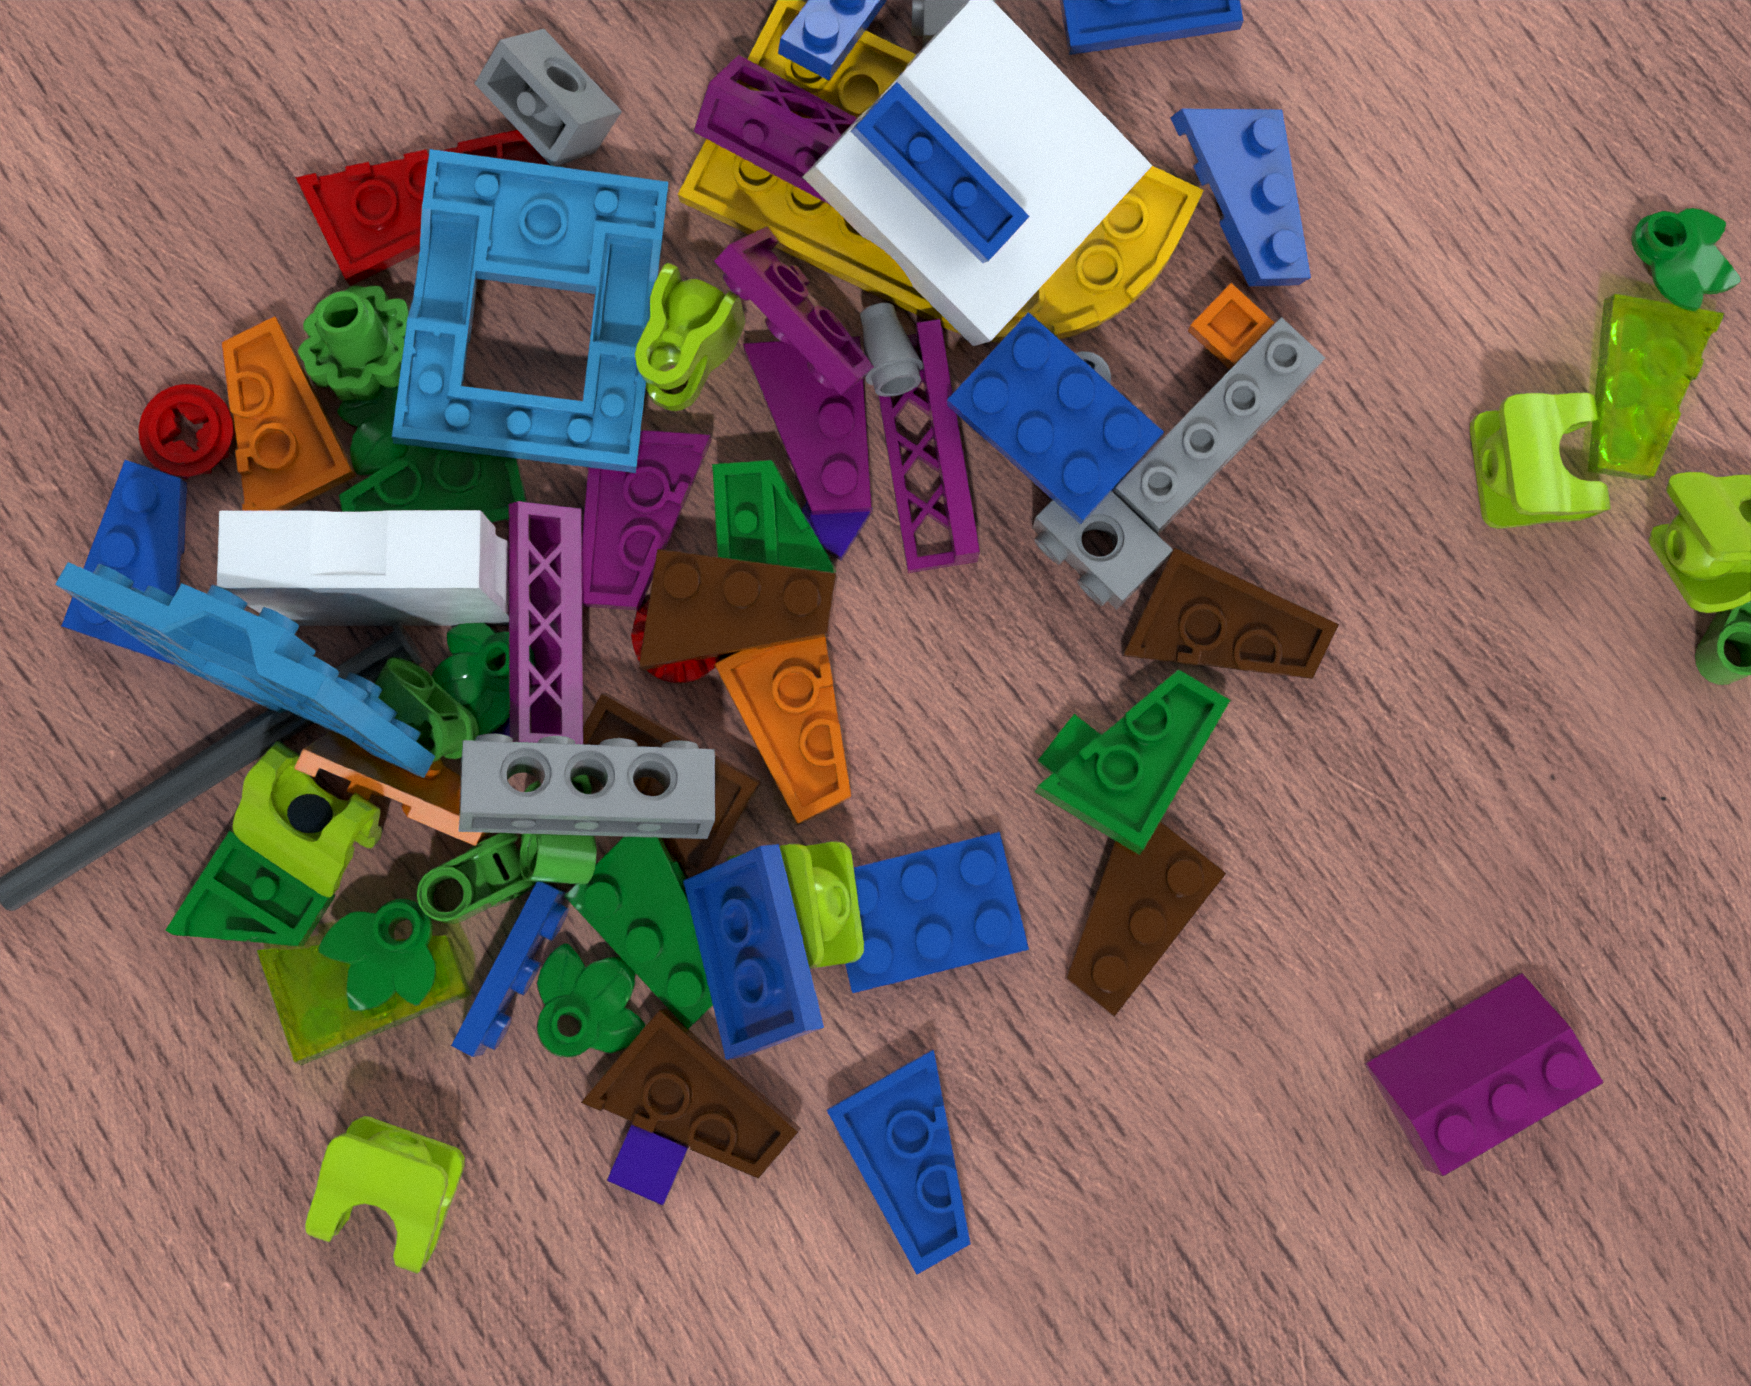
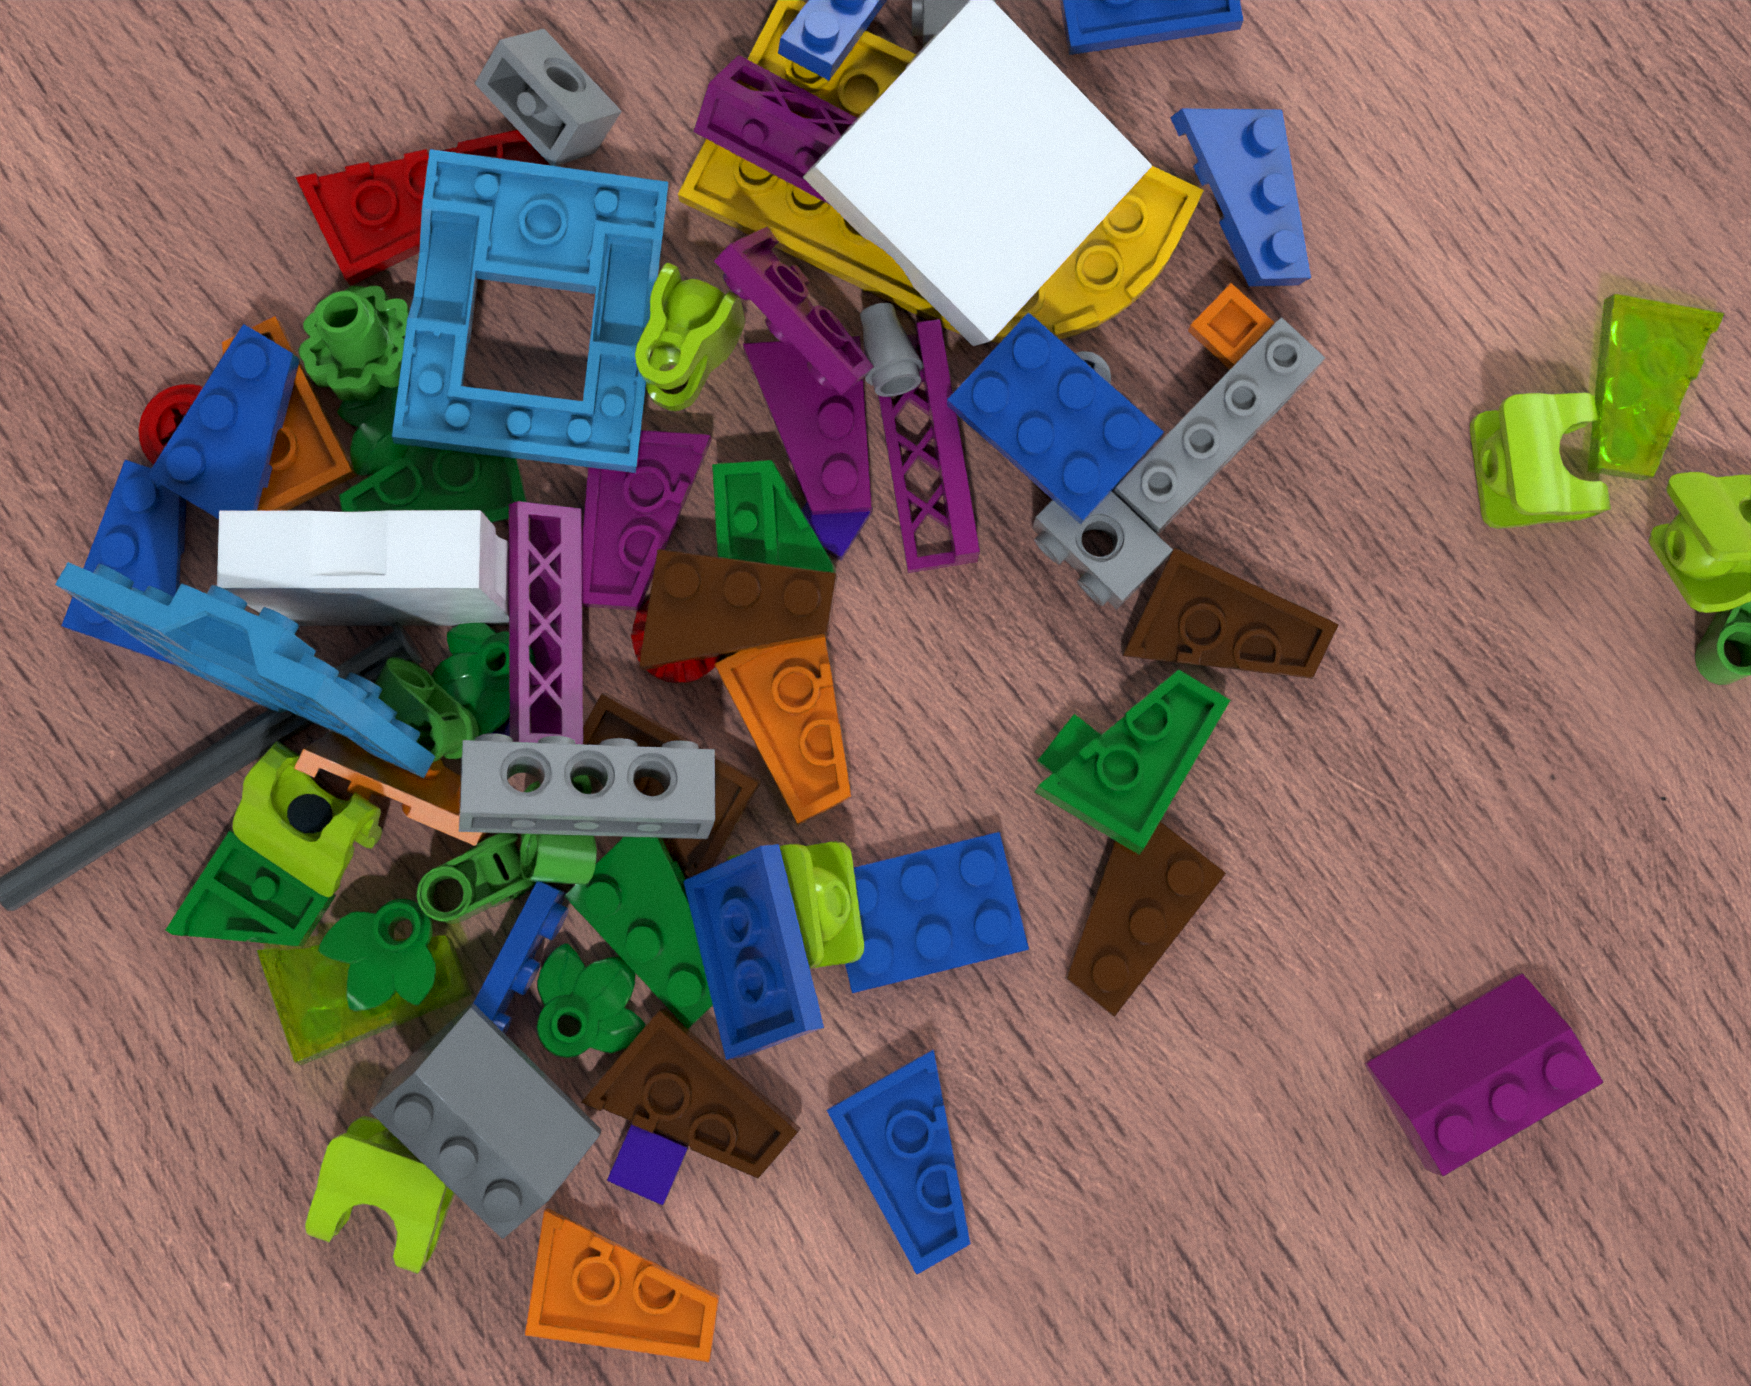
(230, 430): none -> blue wing
(485, 1120): none -> dark grey slope
(615, 1298): none -> orange wing
(939, 173): blue plate -> none
(1684, 255): green plate -> none

